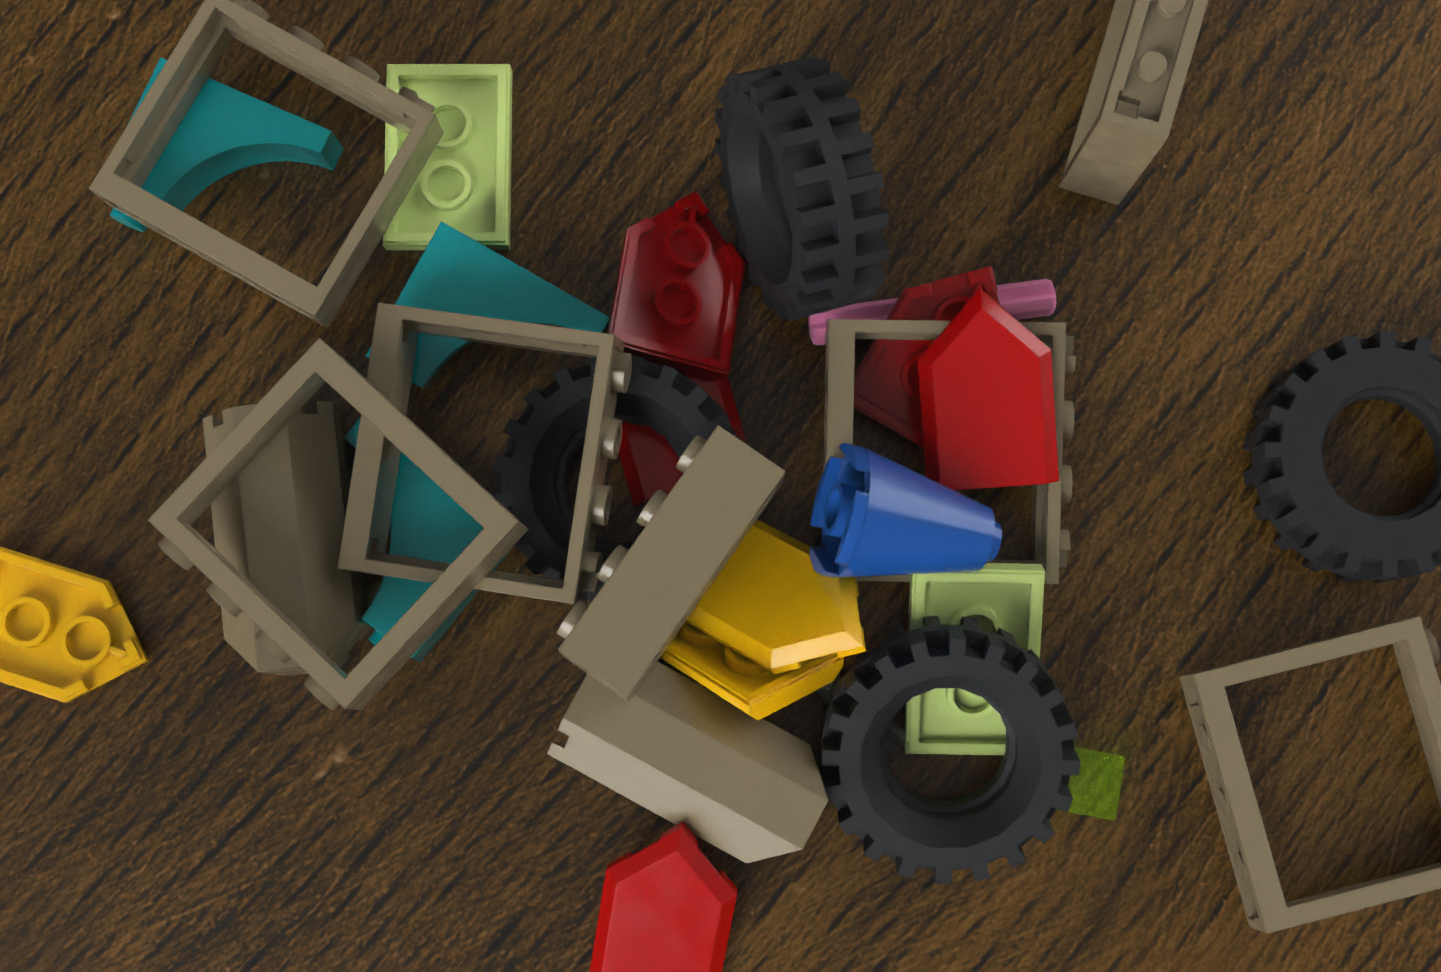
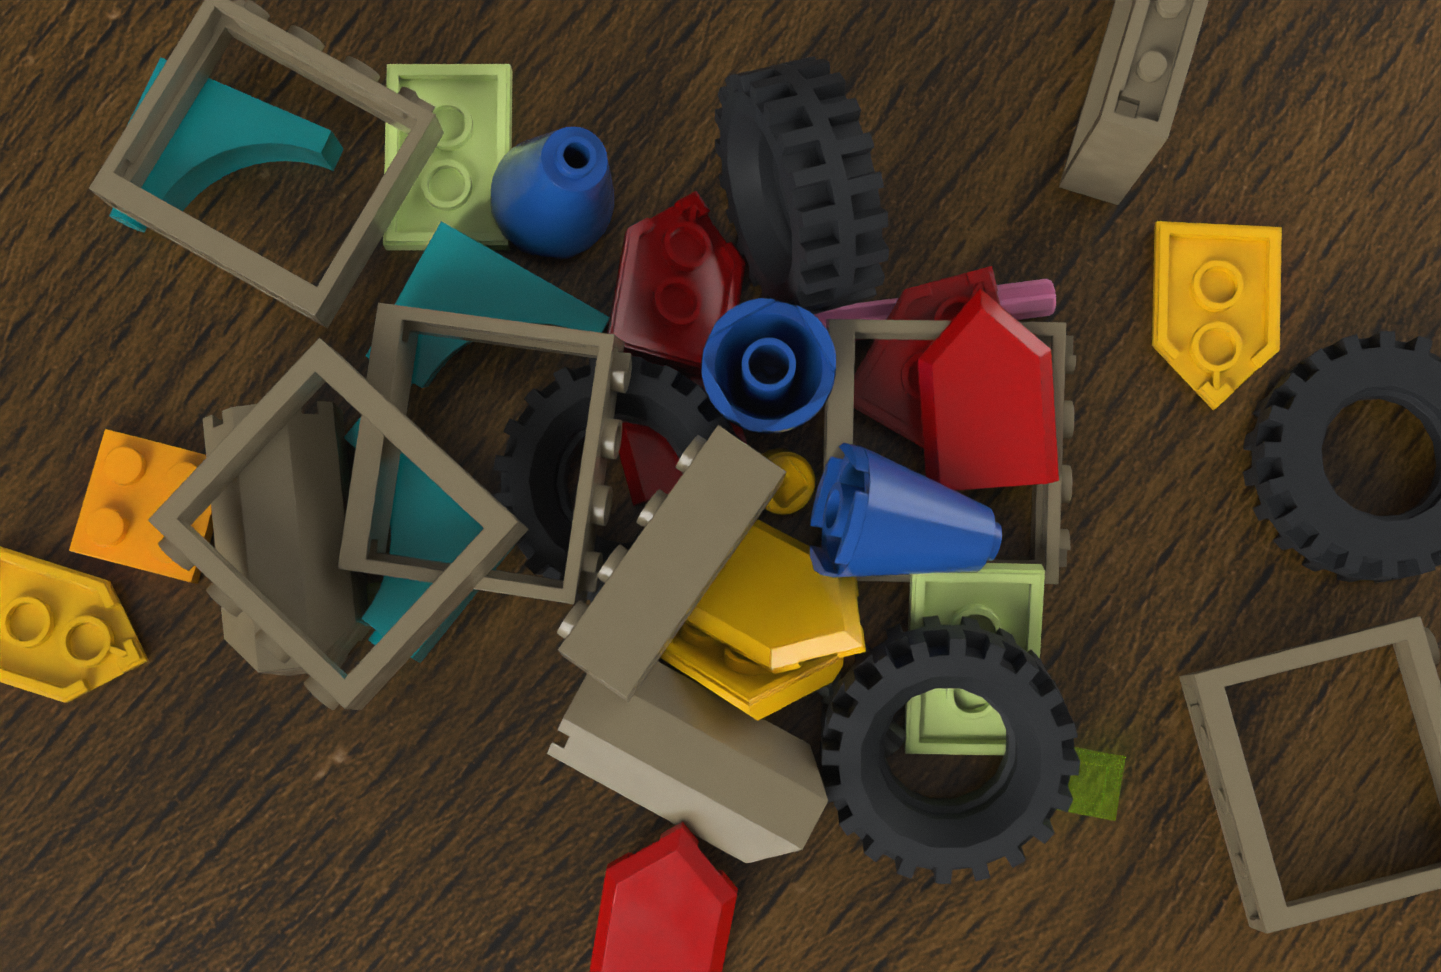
(124, 491): none -> light orange plate
(554, 193): none -> blue cone
(768, 365): none -> blue cone
(797, 482): none -> yellow tile
(1216, 302): none -> yellow tile

